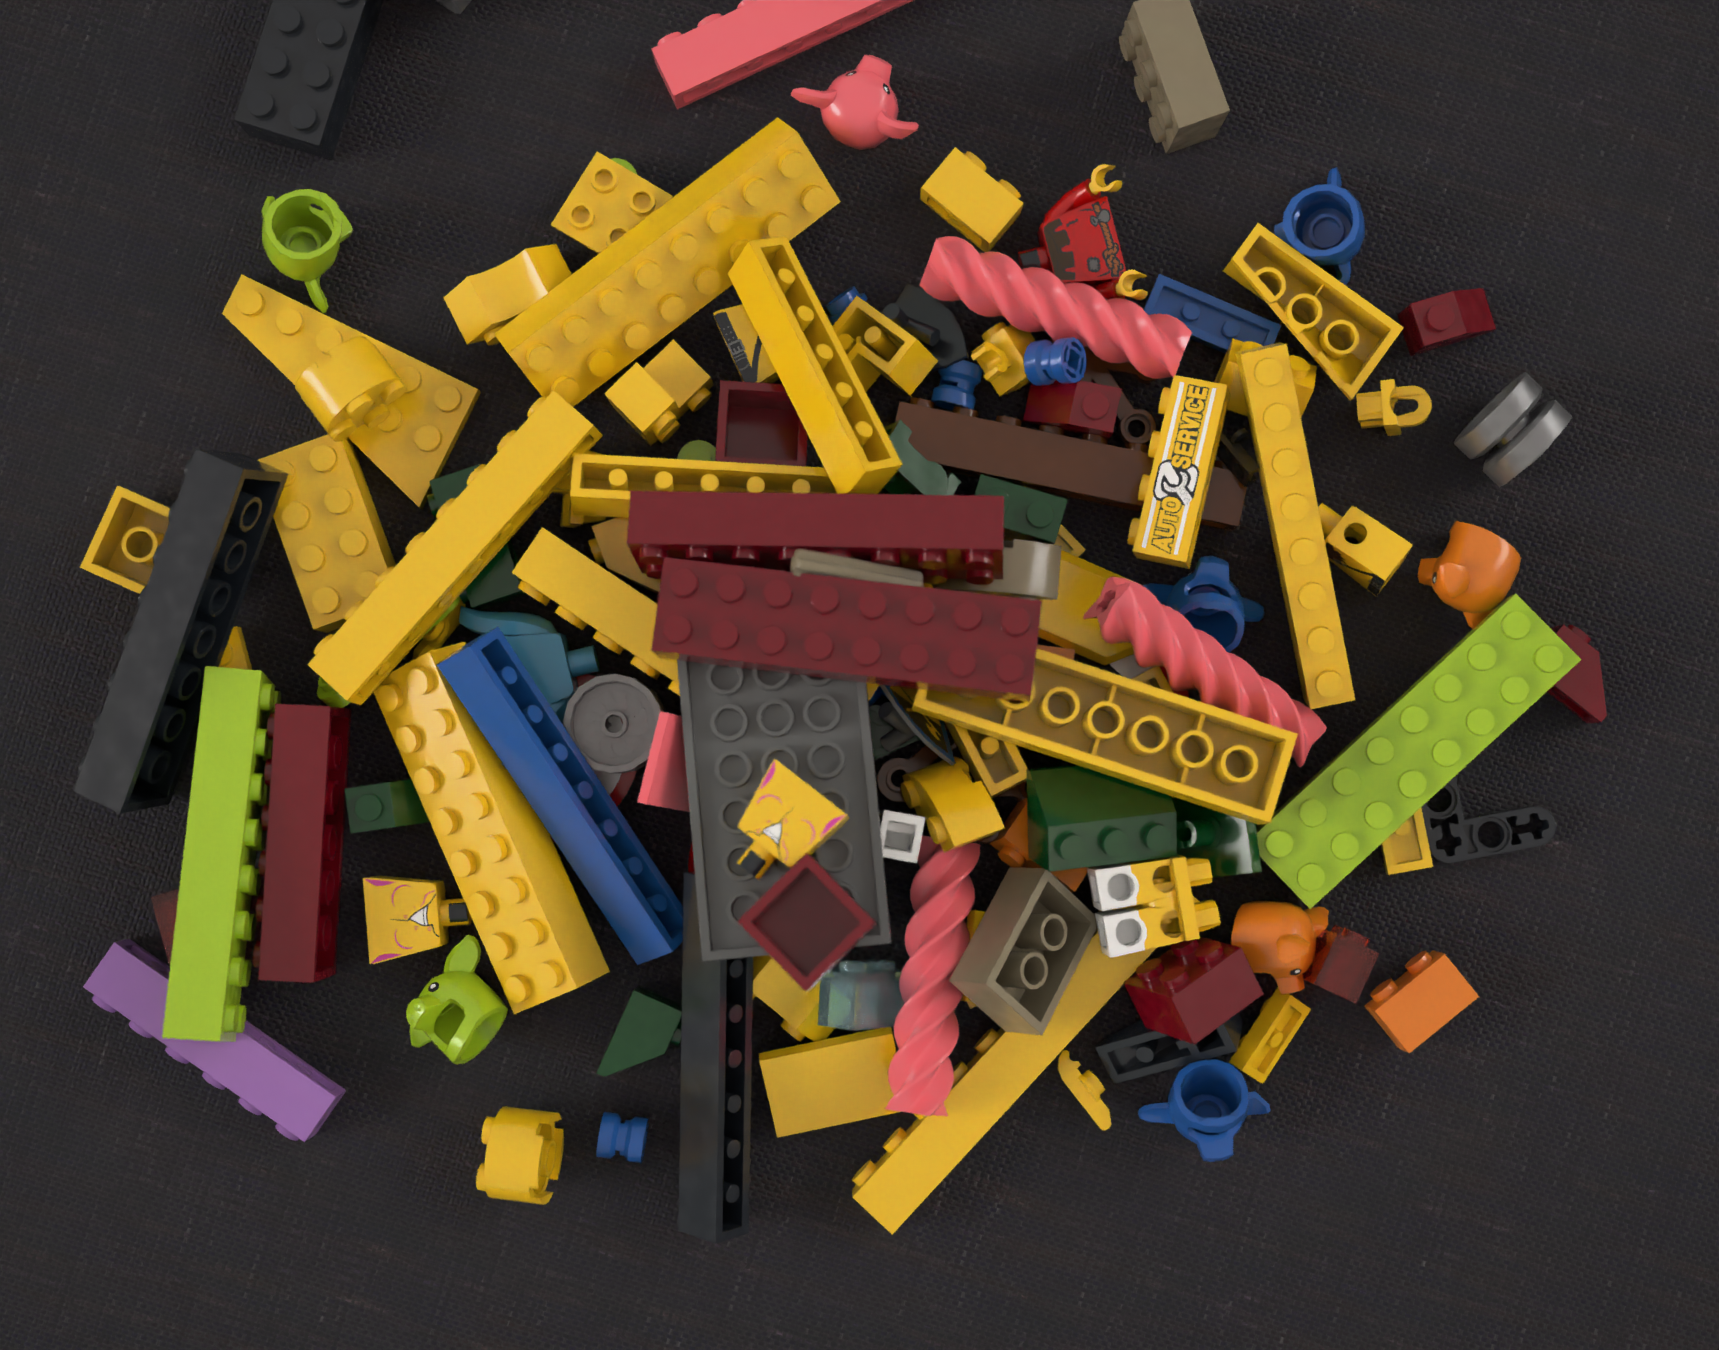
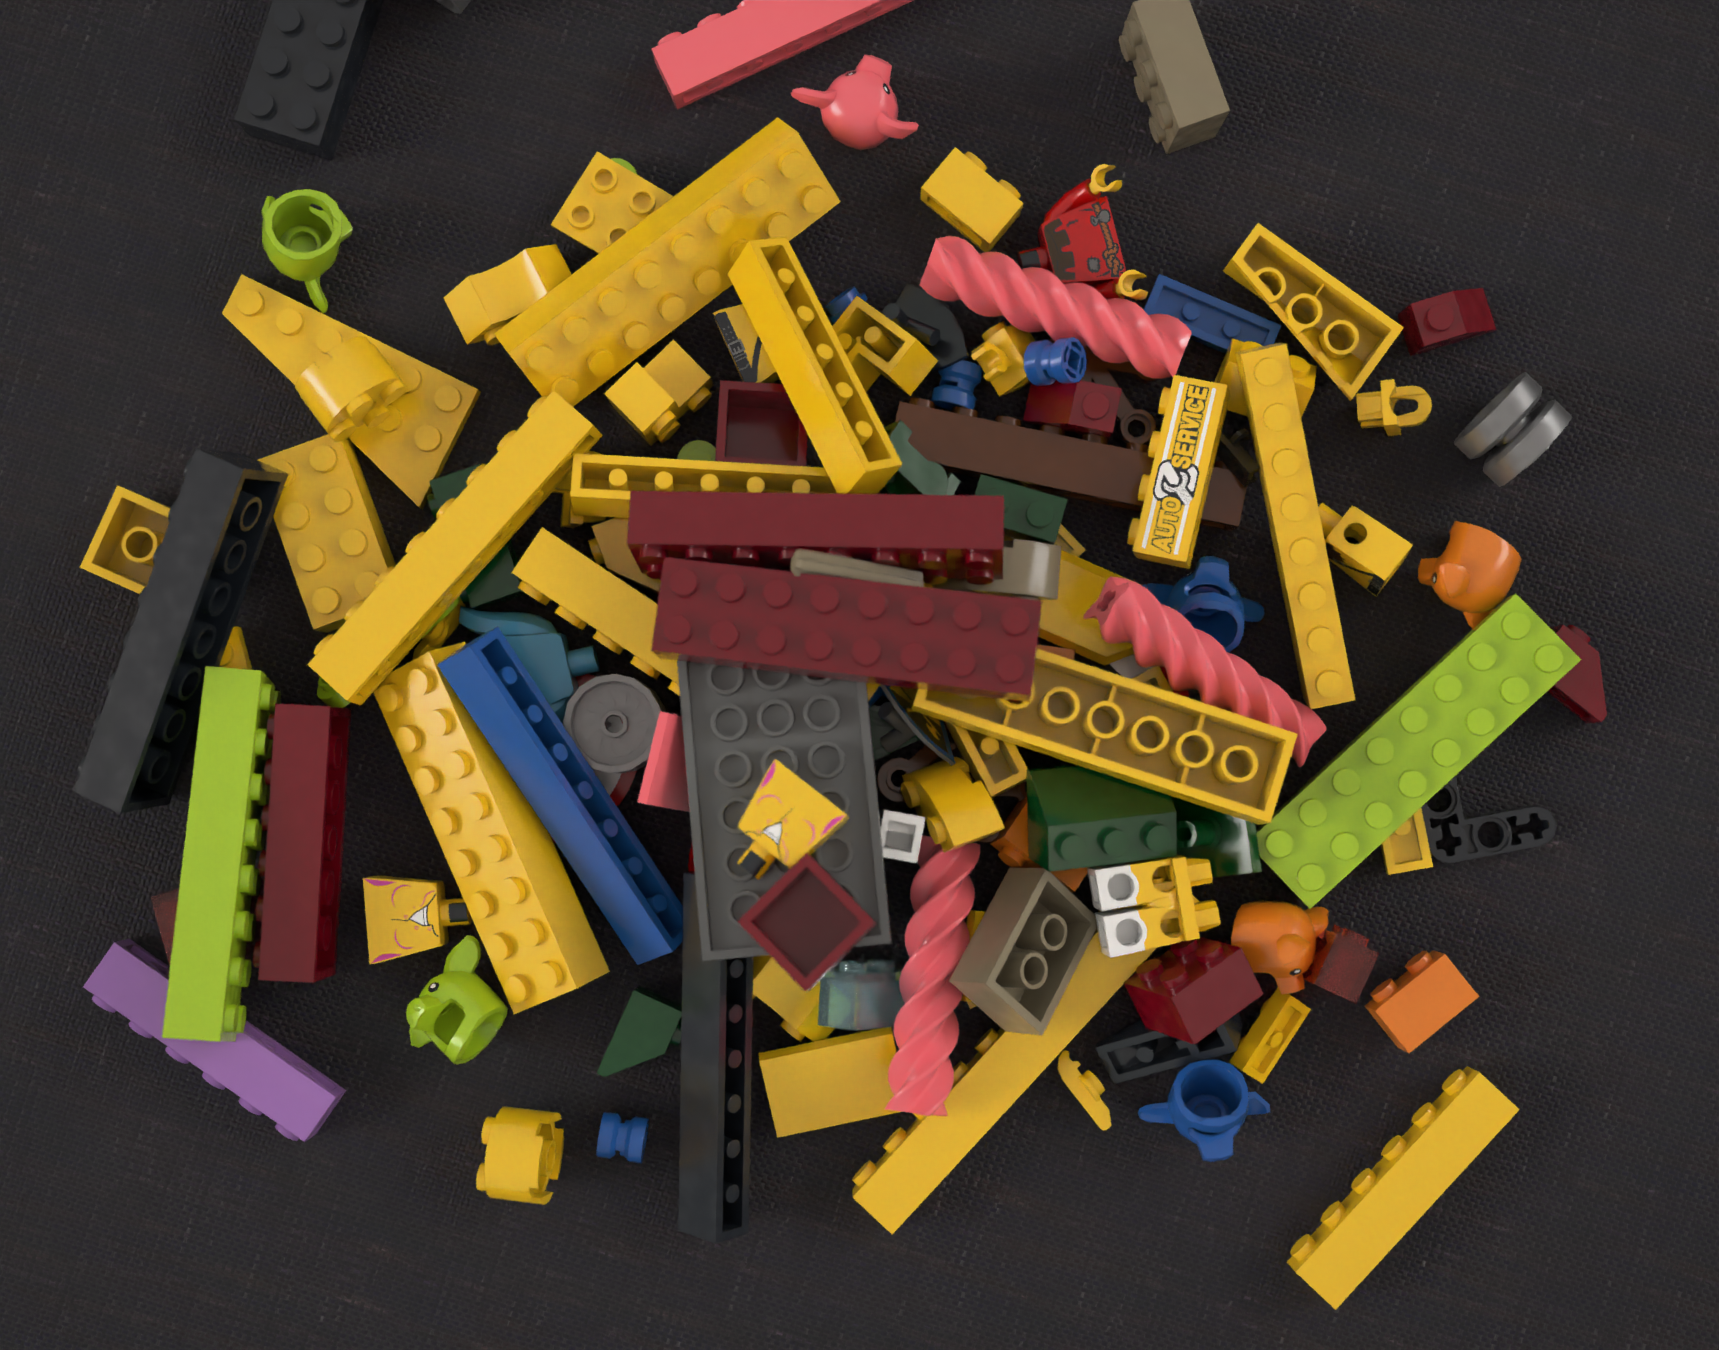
(384, 806): dark green slope -> none
(1325, 225): blue piece -> none
(1401, 1185): none -> yellow brick

